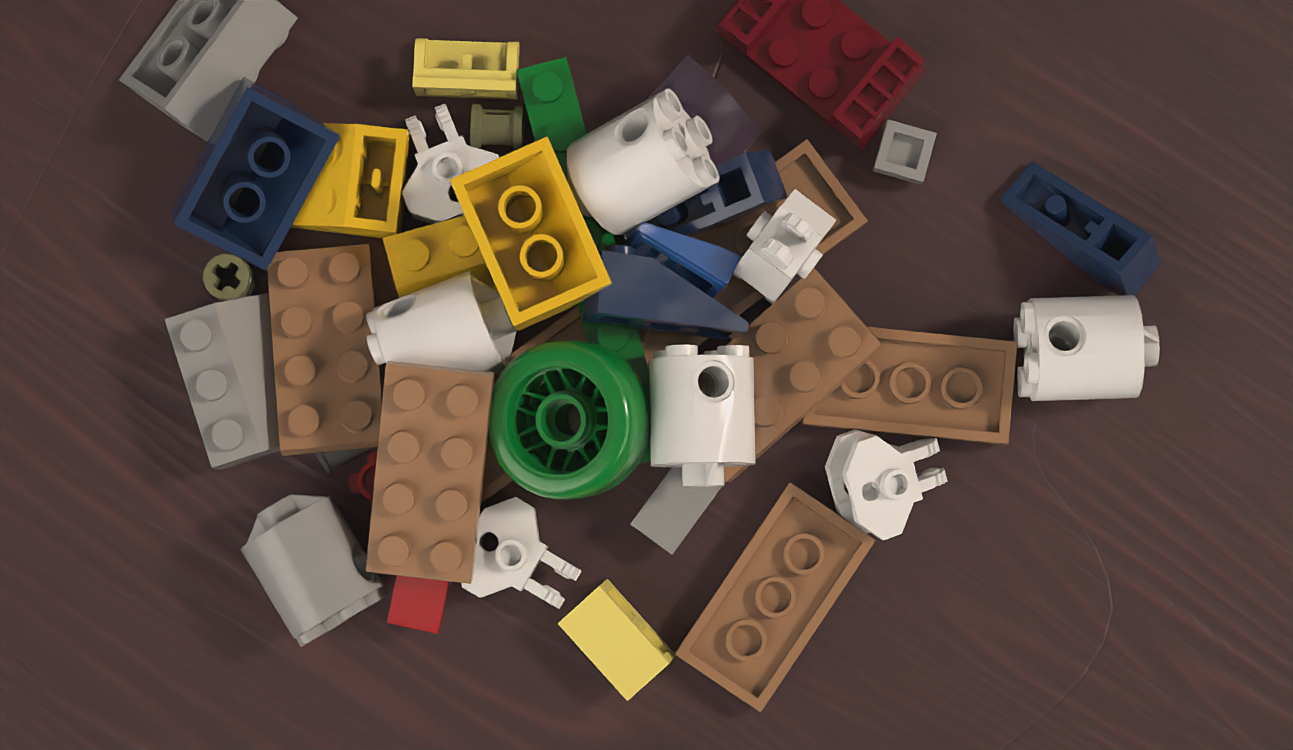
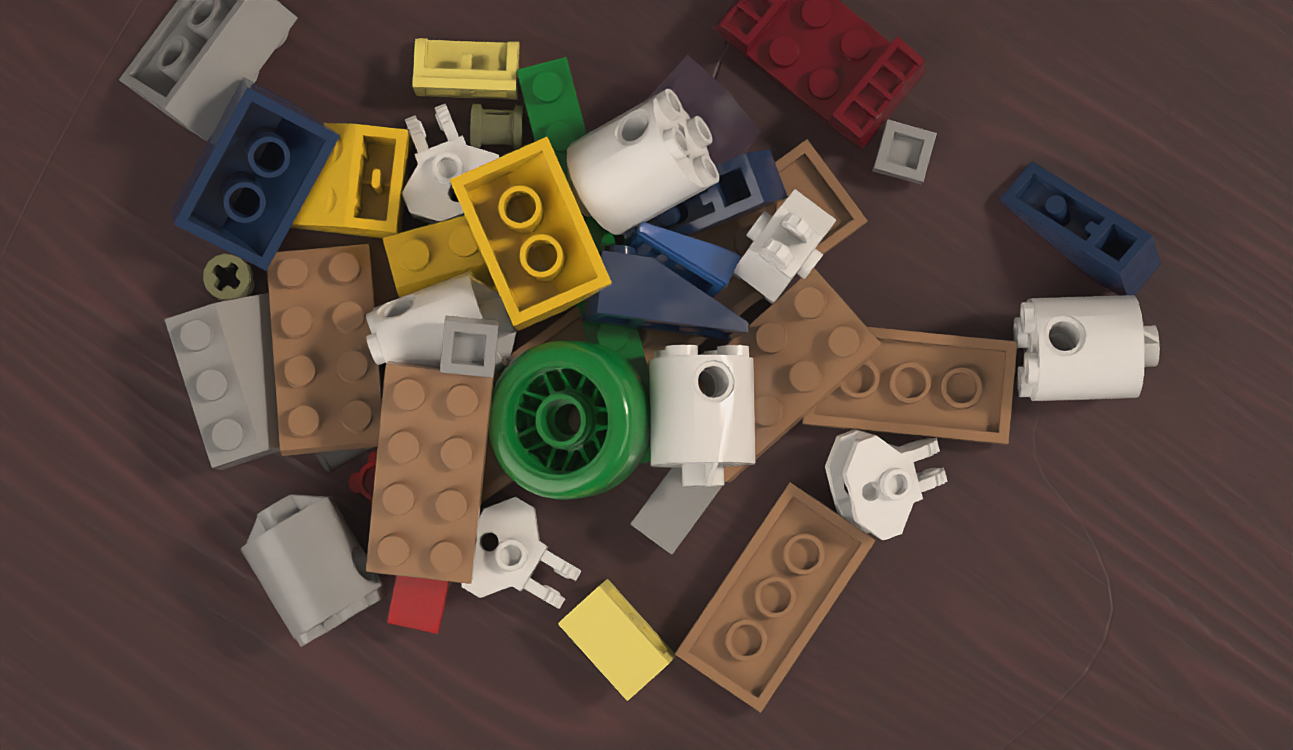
(469, 346): none -> light grey plate

